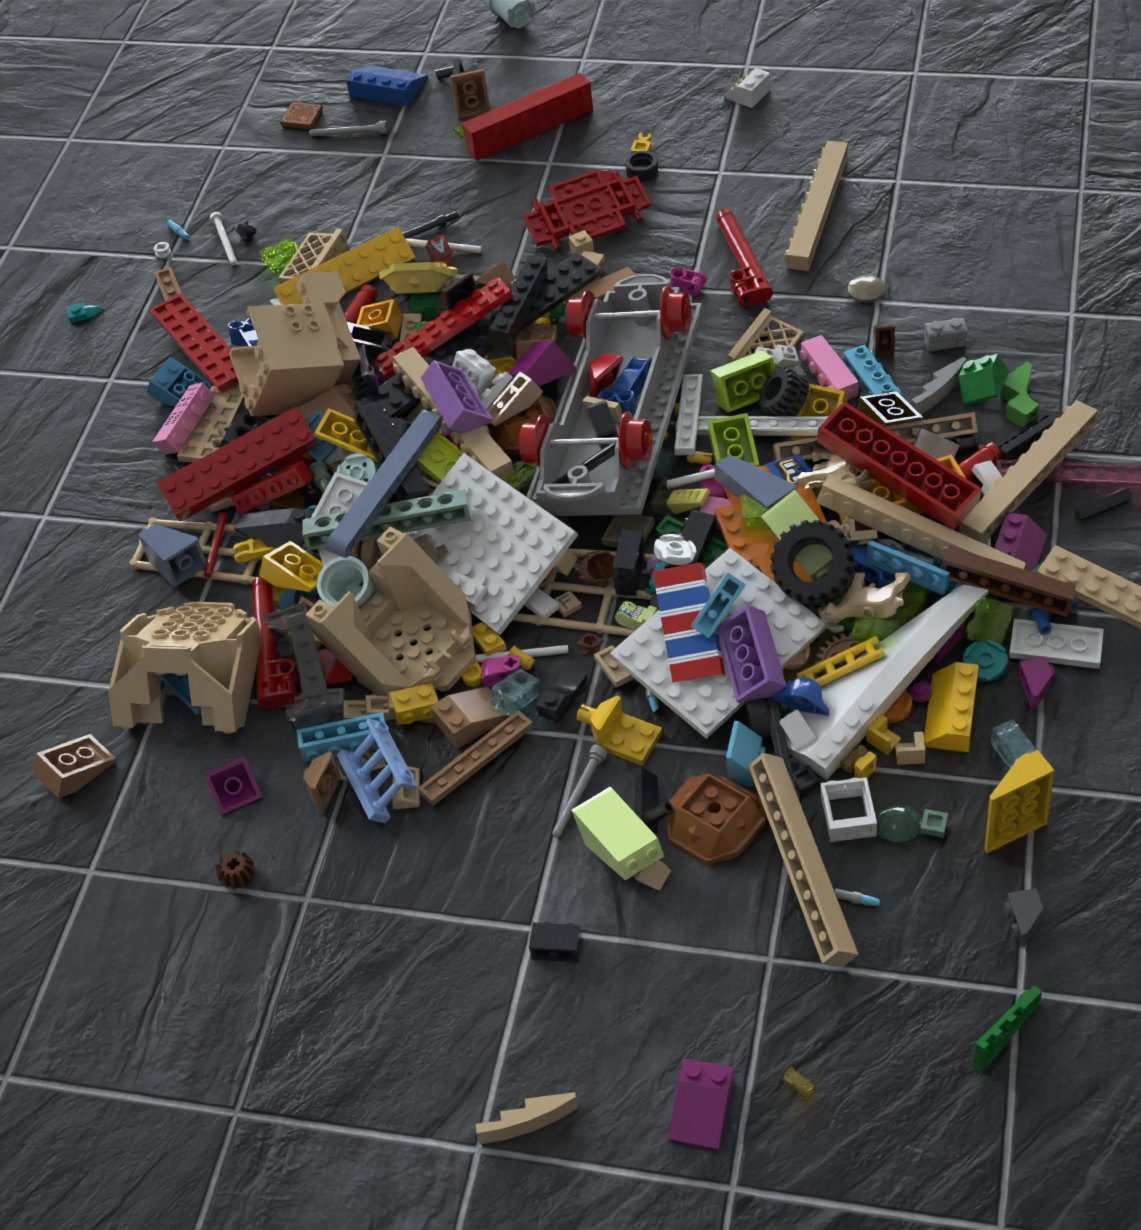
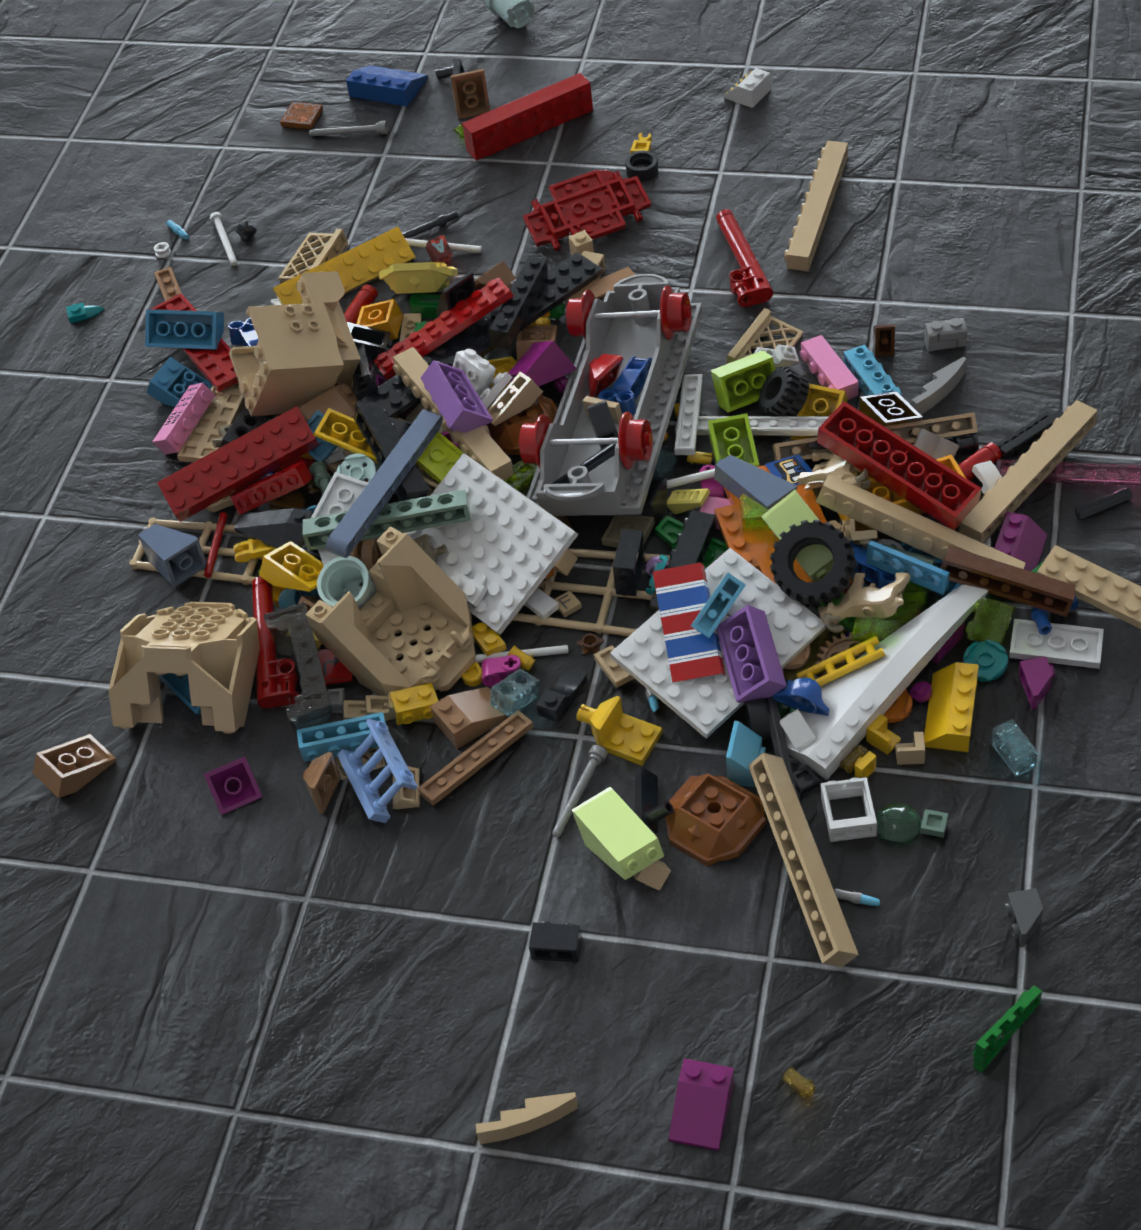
(183, 329): none -> dark azure slope
(235, 870): reddish brown gear -> none
(278, 253): clear neon green wing -> none
(560, 384): none -> magenta plate
(596, 568): reddish brown hair -> none
(633, 616): yellowish green leg -> none
(674, 549): white tile -> none
(687, 281): dark pink piece -> none
(866, 288): dark tan dish -> none
(982, 379): green slope -> none
(1019, 801): yellow slope -> none
(1020, 406): bright green arch -> none

